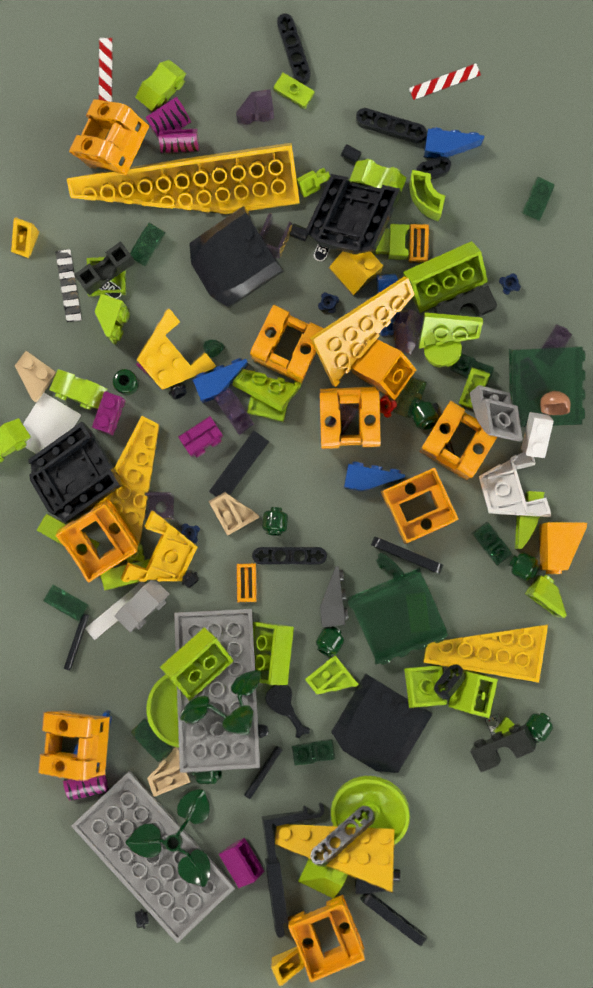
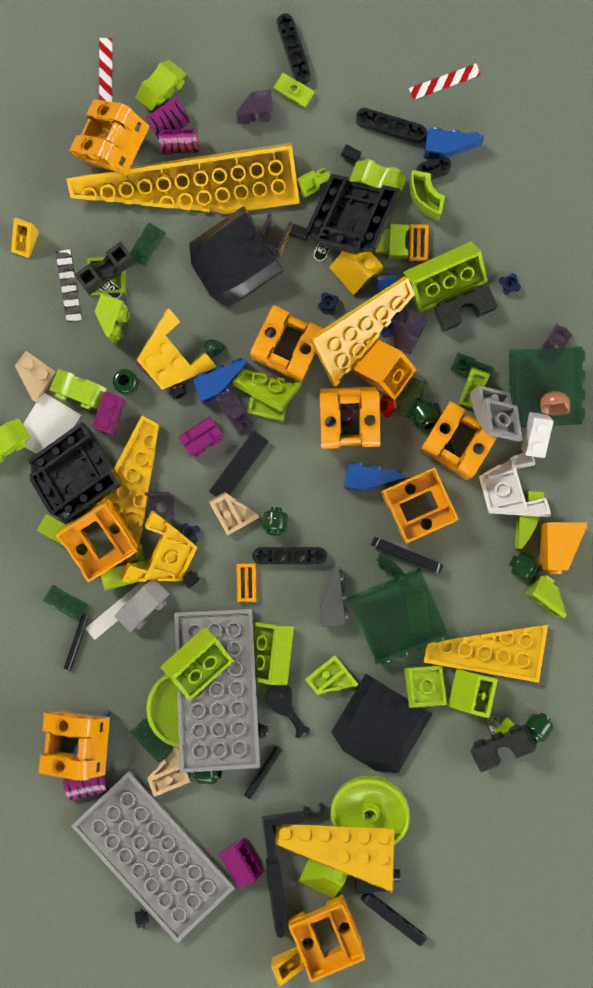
(146, 839): dark green plant -> none
(240, 719): dark green plant -> none
(313, 752): clear green slope -> none
(329, 641): dark green head -> none
(340, 832): beam -> none
(443, 354): lime tile -> none
(445, 327): lime wing -> none
(449, 681): black beam -> none
(491, 543): clear green slope -> none
(538, 198): clear green slope -> none

